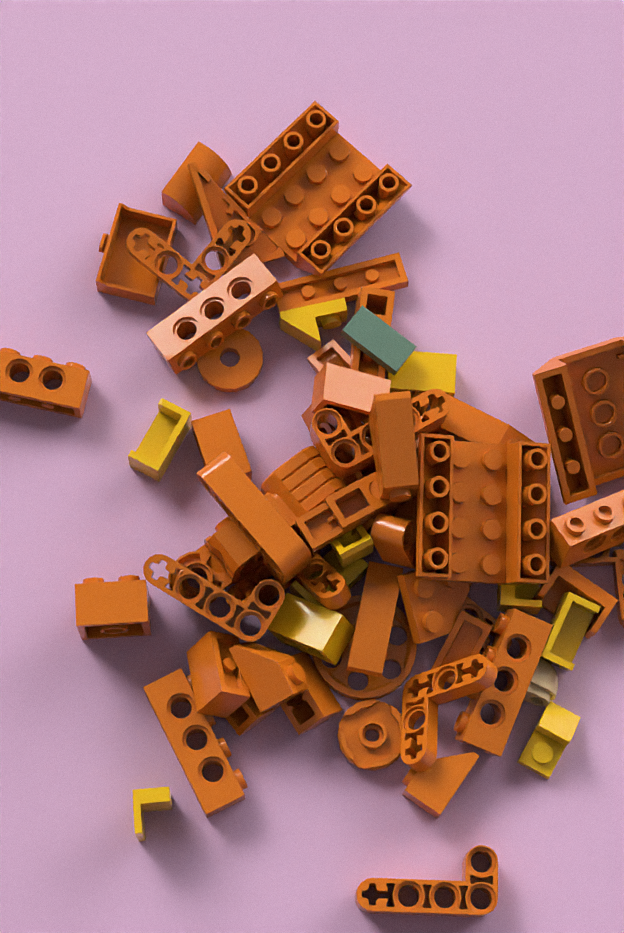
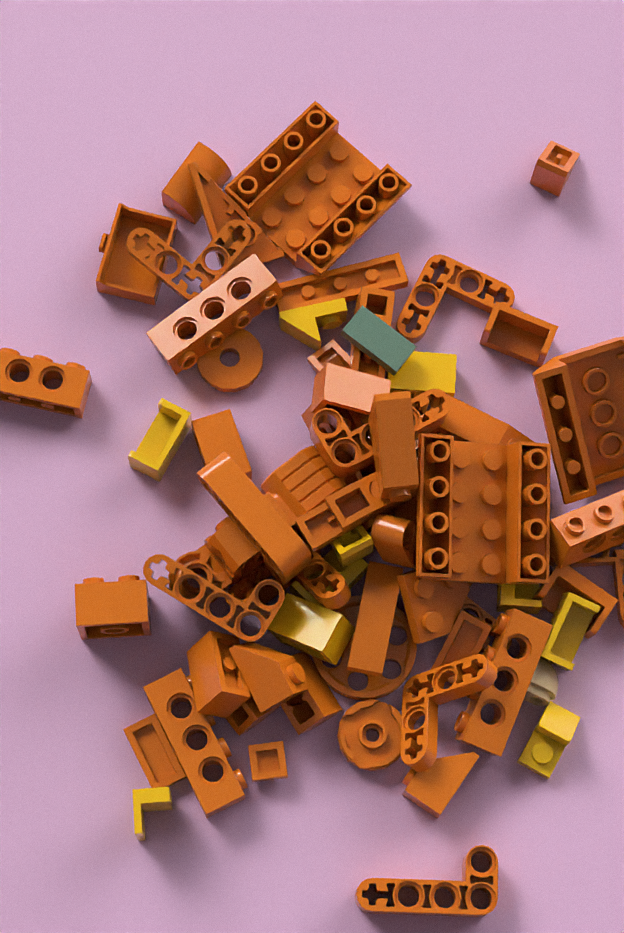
(154, 752): none -> orange tile
(267, 761): none -> orange plate
(449, 284): none -> orange beam
(518, 334): none -> orange panel
(554, 168): none -> orange slope

